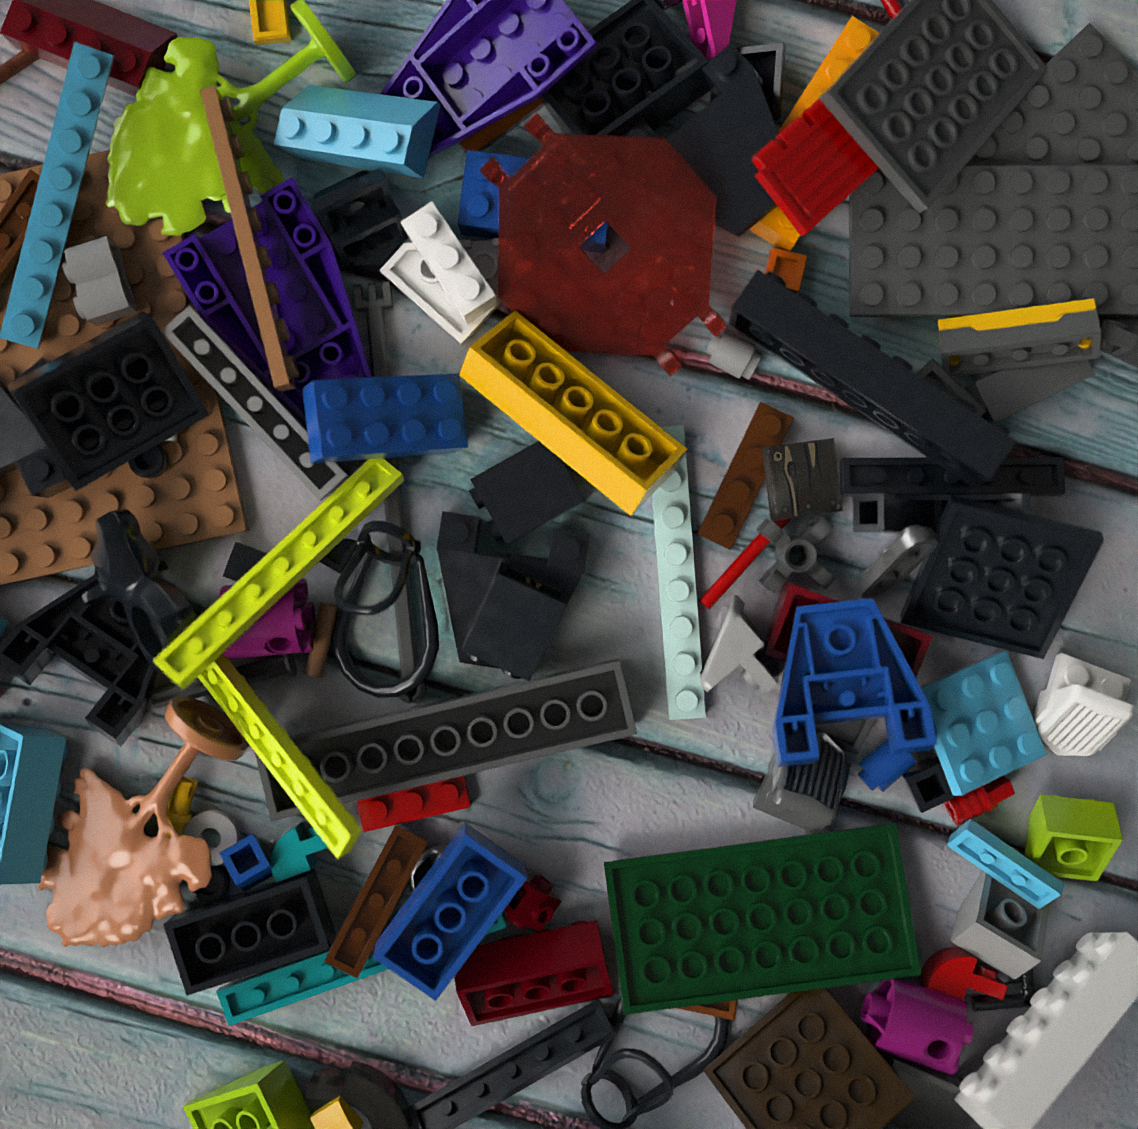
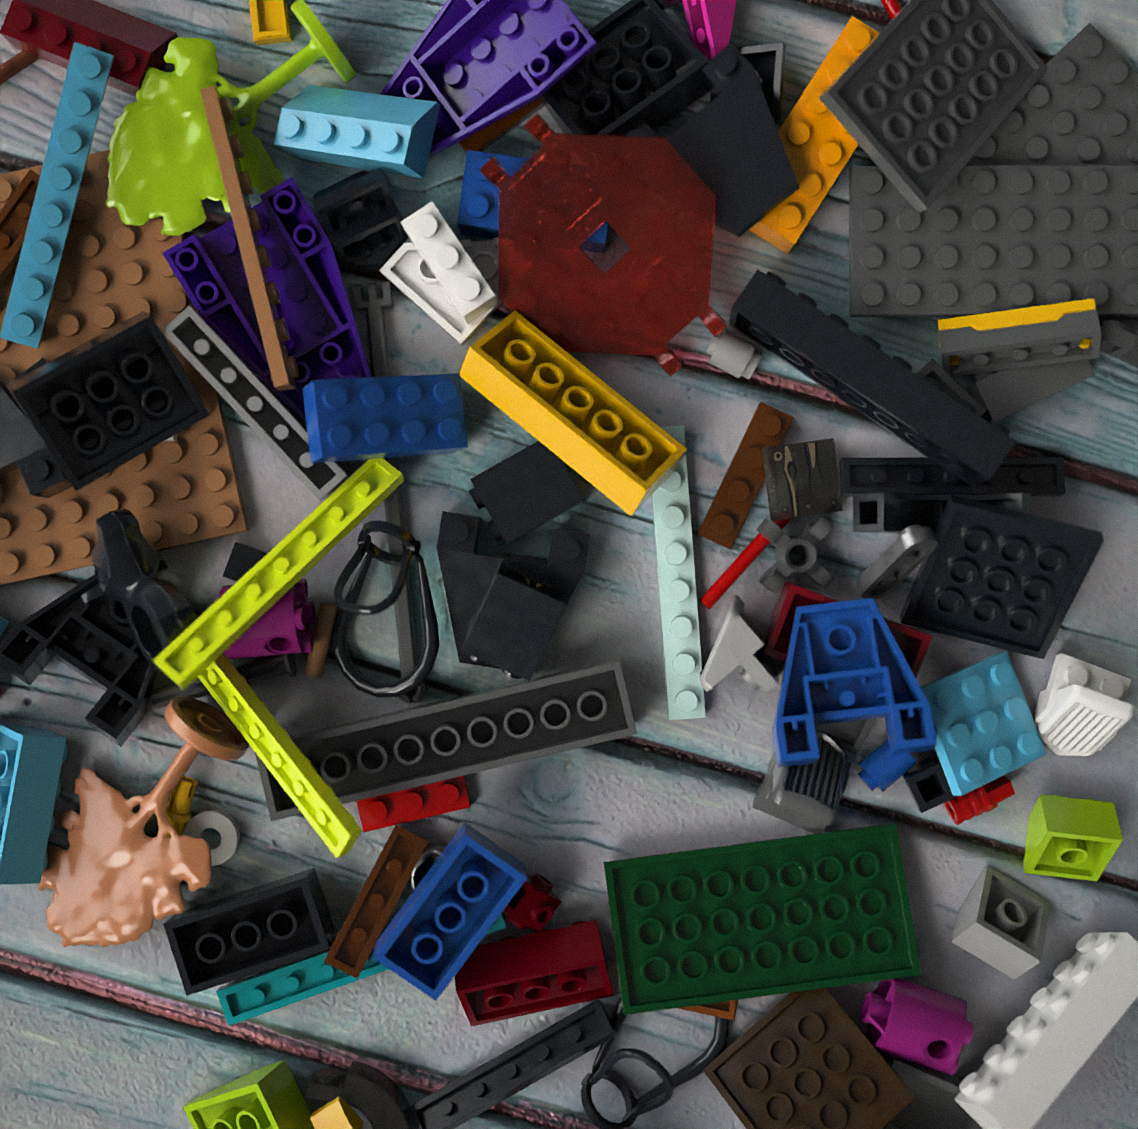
(99, 281): light grey brick -> none
(150, 463): black tile -> none
(217, 885): black tile -> none
(247, 862): blue brick -> none
(295, 852): teal brick -> none
(340, 555): black tile -> none
(787, 266): orange tile -> none
(812, 167): red hinge -> none
(955, 970): red brick -> none
(1005, 864): medium azure plate -> none
(1013, 997): black hose -> none

